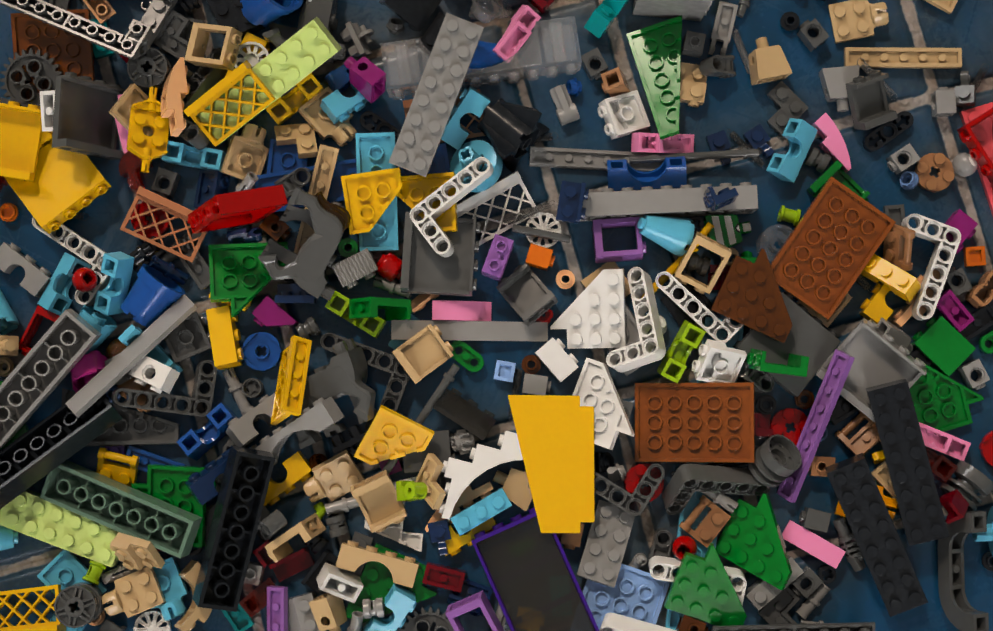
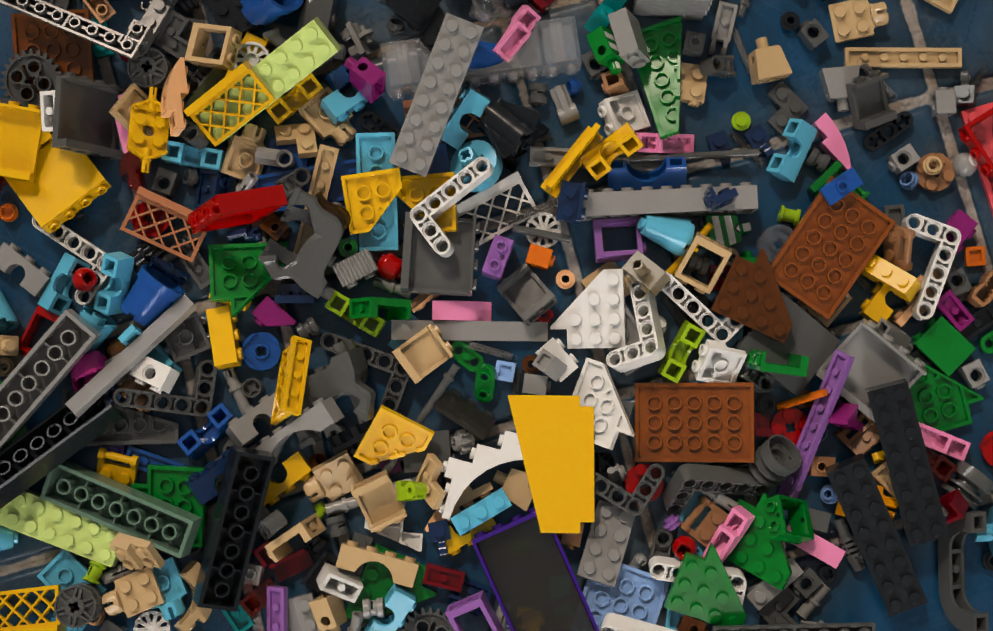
(190, 177): none -> dark grey plate
(273, 157): none -> light grey piece
(484, 384): none -> green plate
(486, 349): none -> light grey piece
(538, 94): none -> dark grey wheel
(549, 365): none -> light grey panel
(572, 160): none -> yellow fence
(599, 158): none -> yellow arch
(605, 49): none -> green torso
(629, 38): none -> light grey brick
(646, 274): none -> dark tan brick
(671, 522): none -> medium lavender plate
(731, 531): none -> bright pink slope
(741, 121): none -> lime plate
(797, 510): none -> green window
(802, 399): none -> orange bar
(823, 494): none -> medium blue plate
(841, 186): none -> blue plate
(846, 417): none -> magenta slope
(937, 162): none -> tan plate

